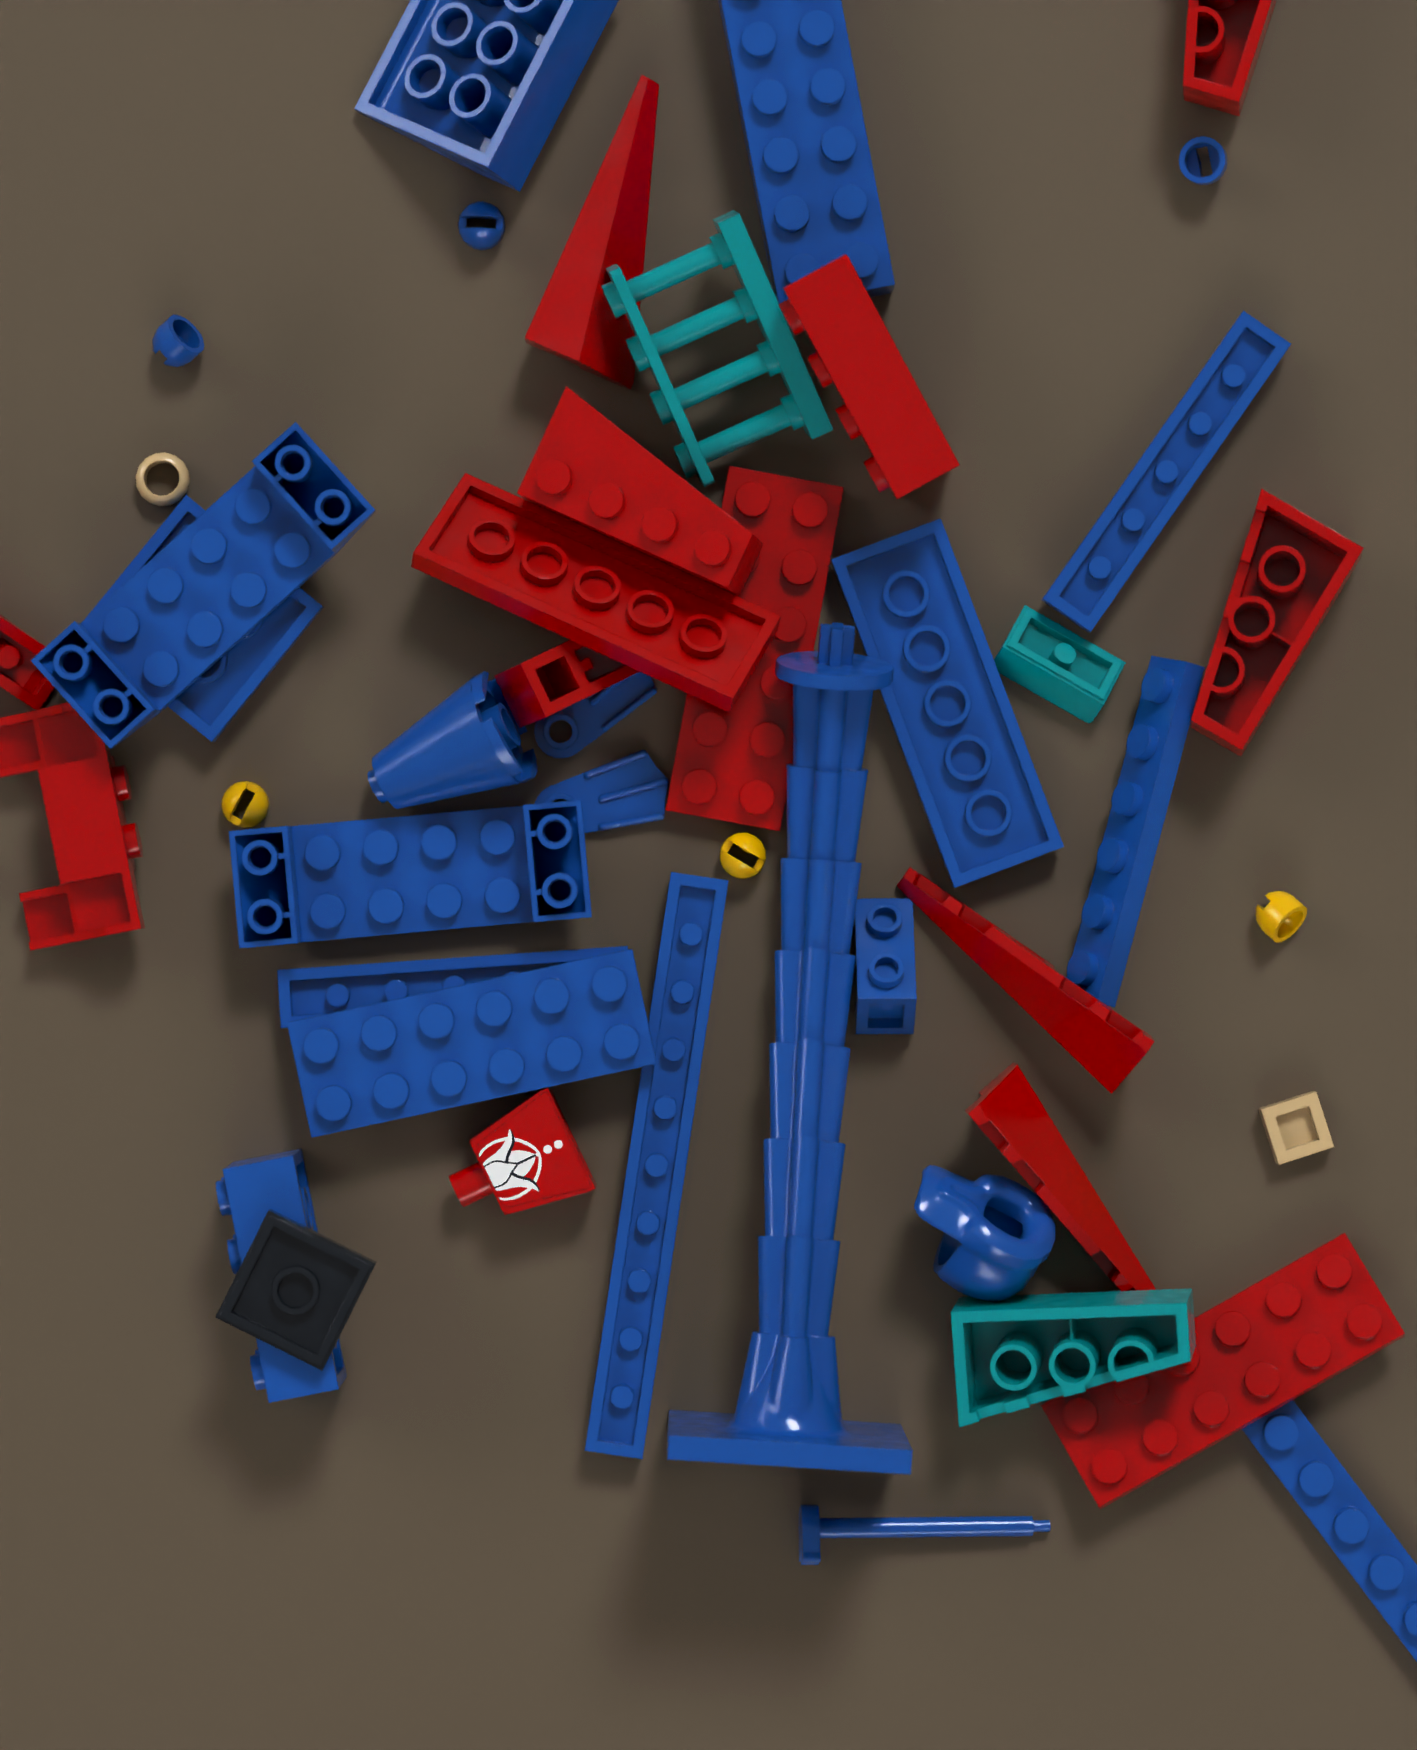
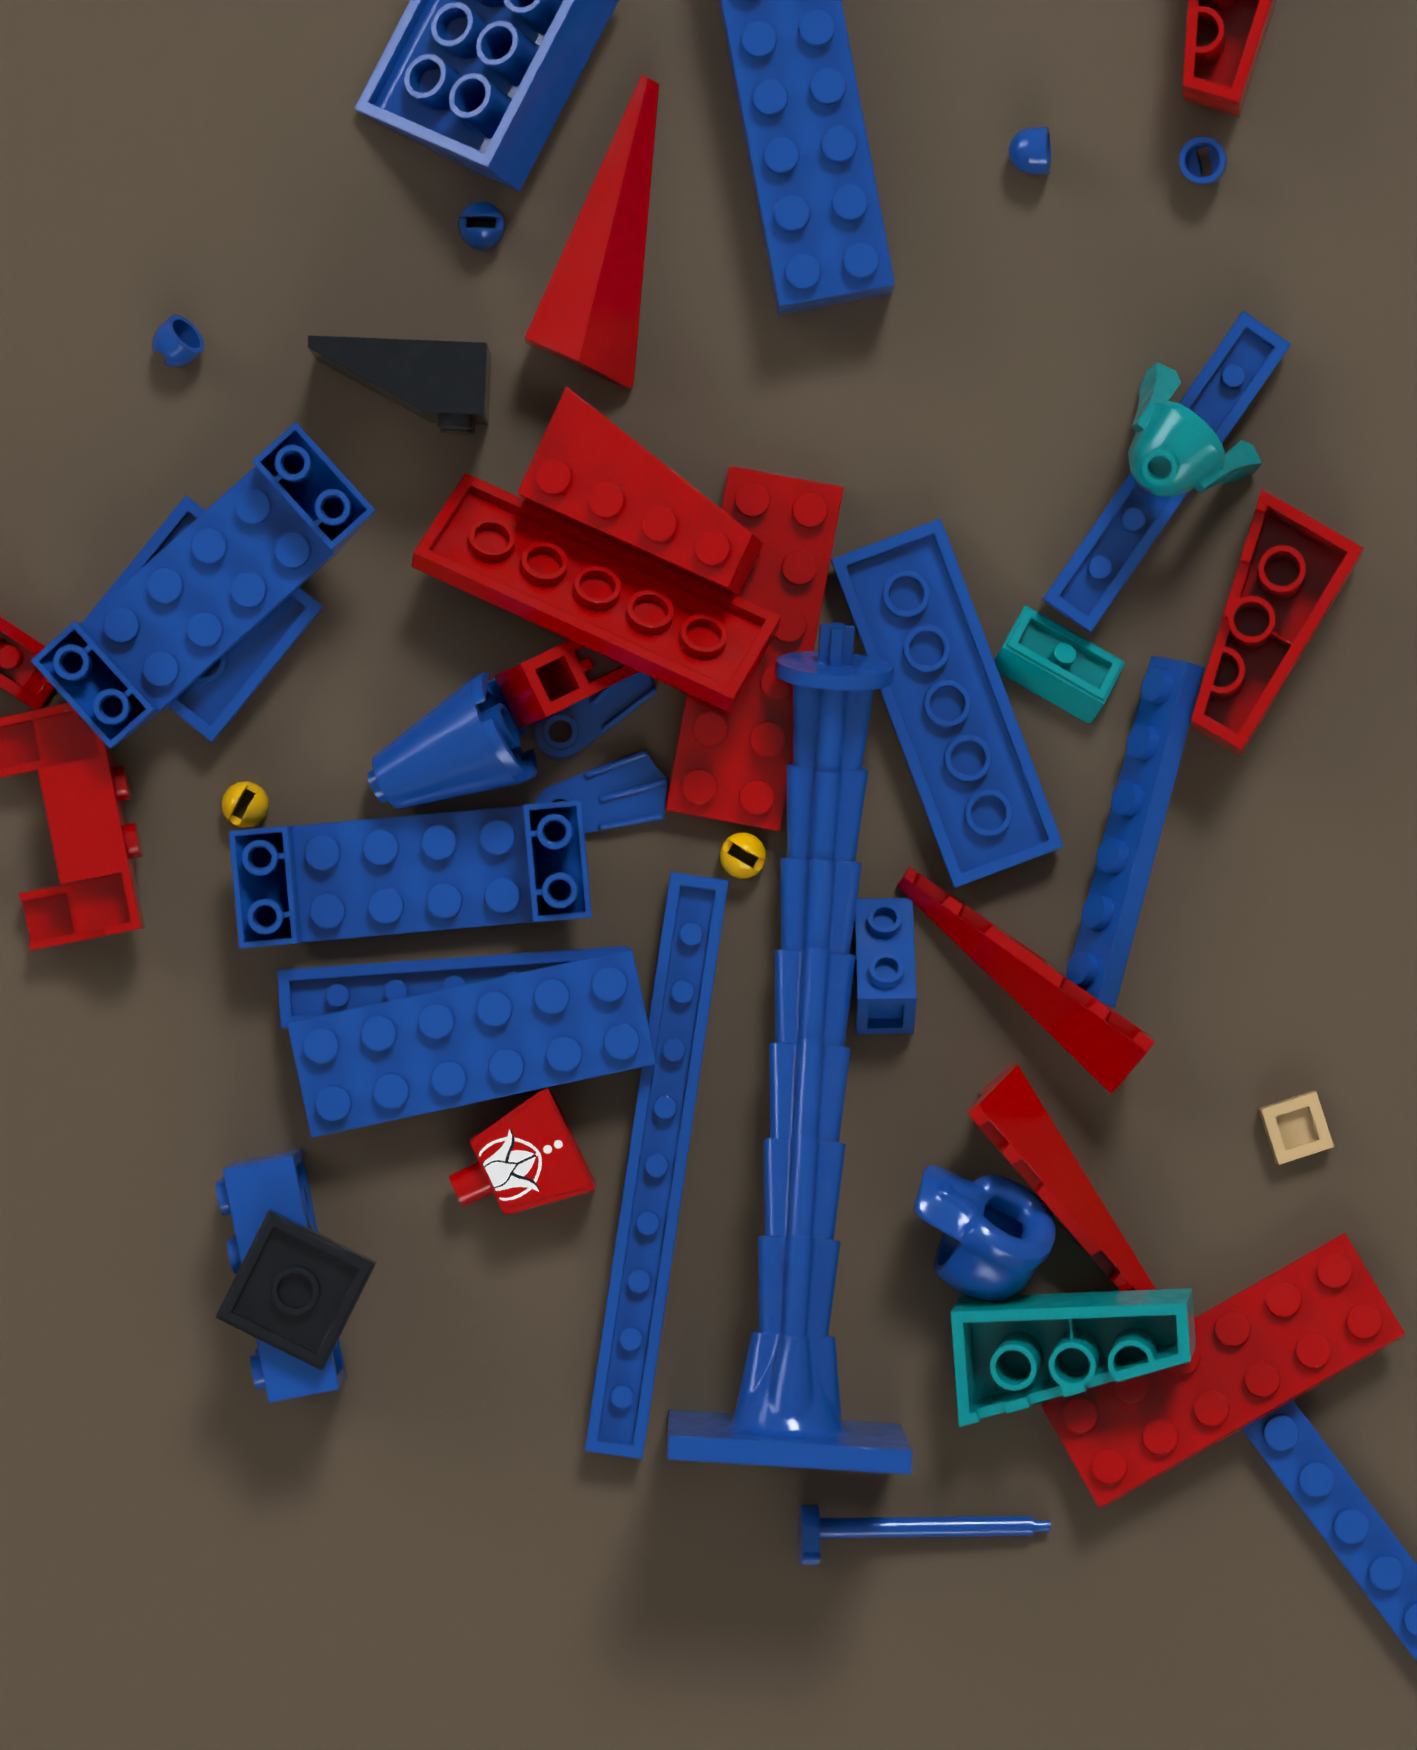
(146, 466): tan piece -> none
(427, 377): none -> black slope
(750, 302): teal fence -> none
(869, 376): red wedge -> none
(1031, 150): none -> blue hinge
(1178, 448): none -> teal piece
(1280, 916): yellow hinge -> none

